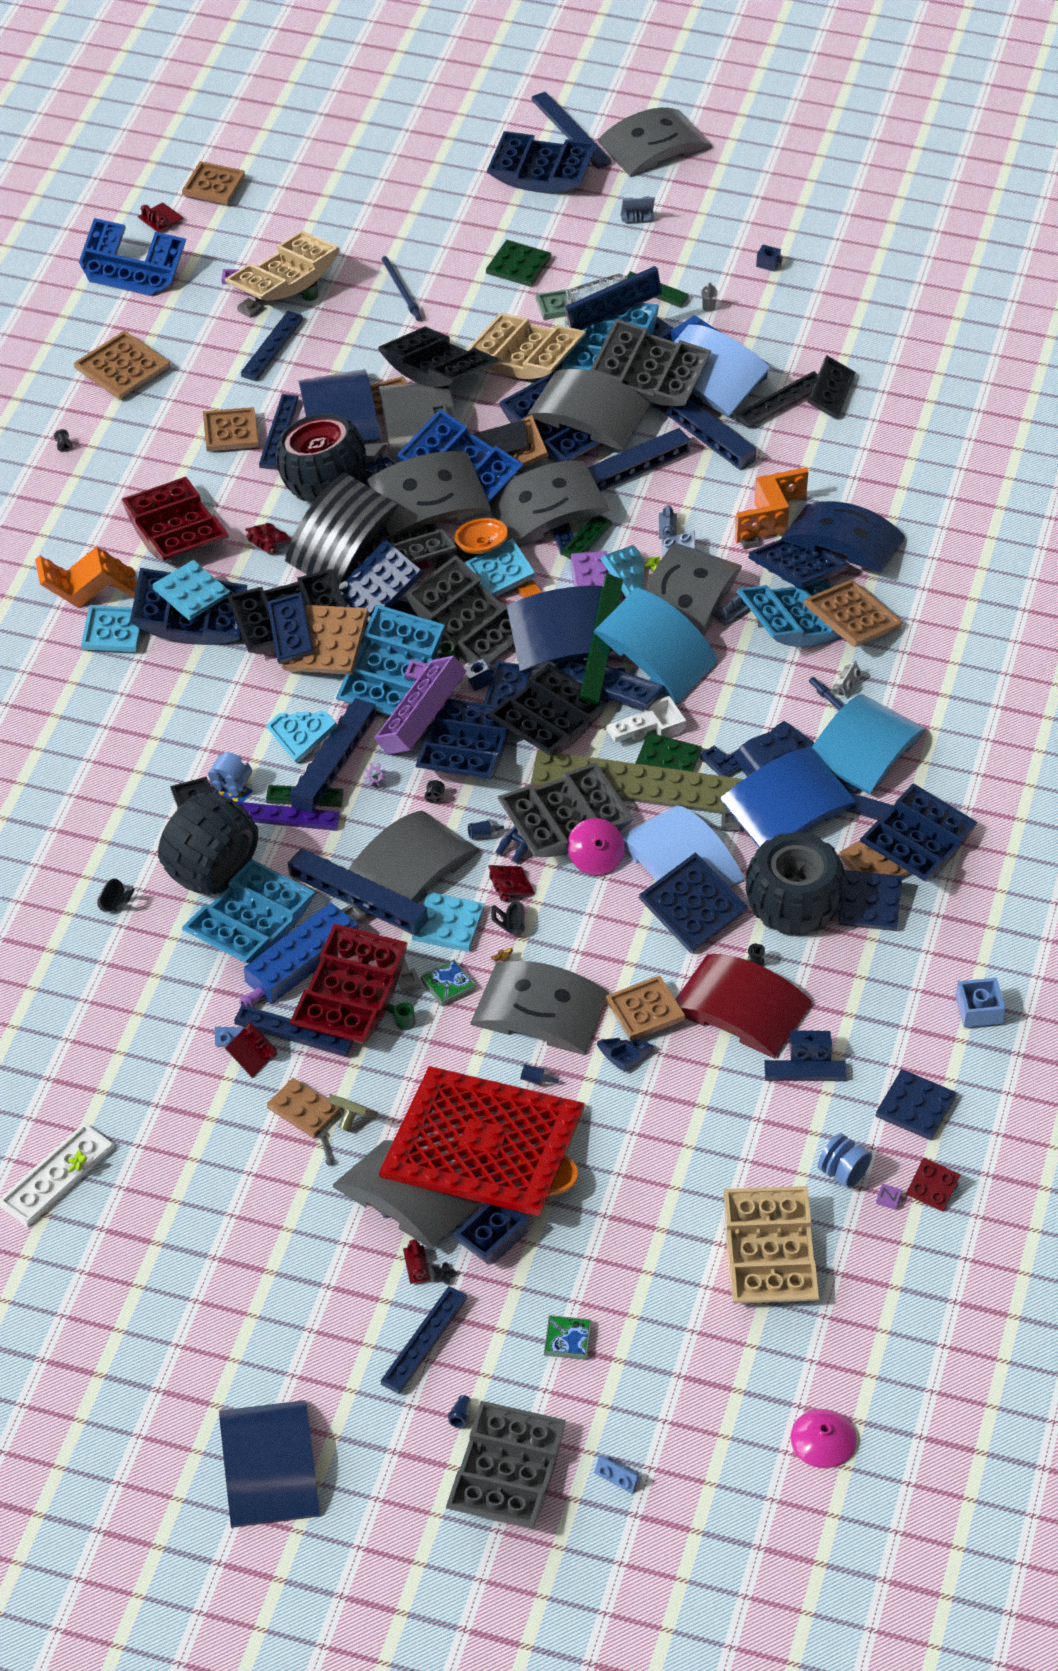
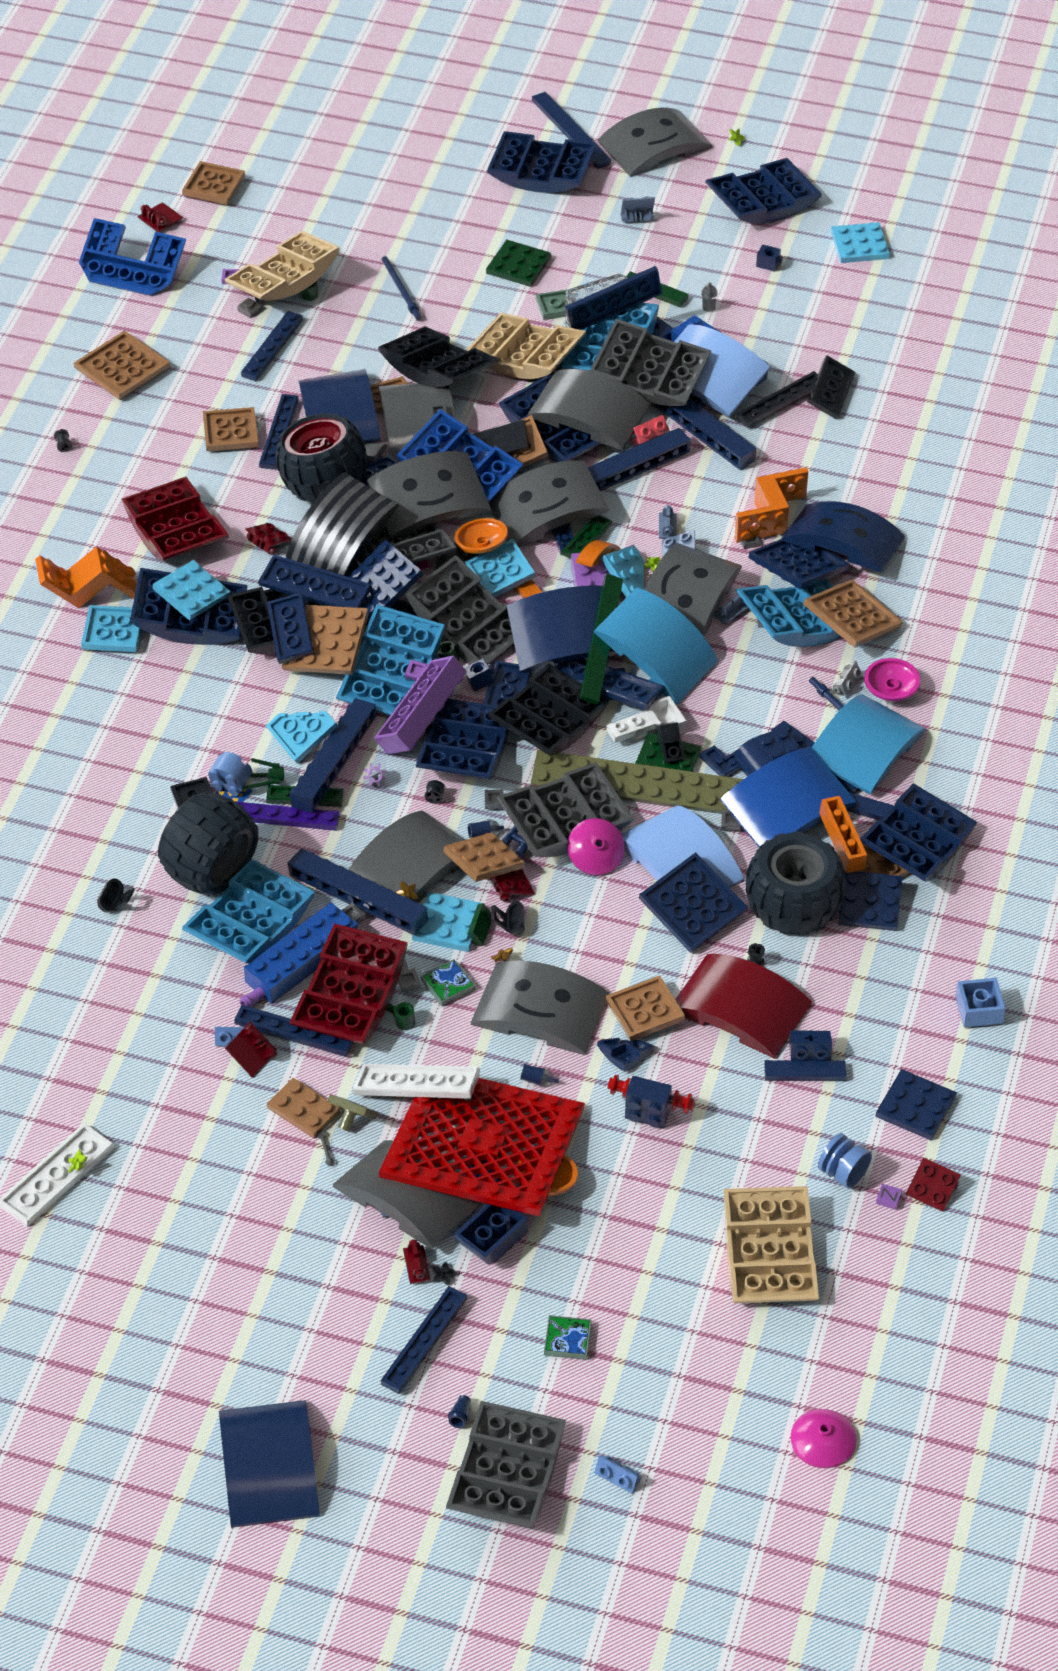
(274, 774): none -> dark green plant
(314, 583): none -> dark blue tile
(407, 890): none -> pearl gold plant
(416, 1081): none -> white tile
(480, 924): none -> dark green tile
(484, 857): none -> medium nougat plate
(491, 800): none -> flat silver plate
(591, 553): none -> orange slope
(649, 430): none -> coral bracket
(649, 1100): none -> dark blue brick
(669, 741): none -> black slope
(736, 136): none -> lime plant
(766, 194): none -> dark blue slope
(843, 834): none -> orange brick
(860, 242): none -> medium azure plate
(892, 679): none -> dark pink dish

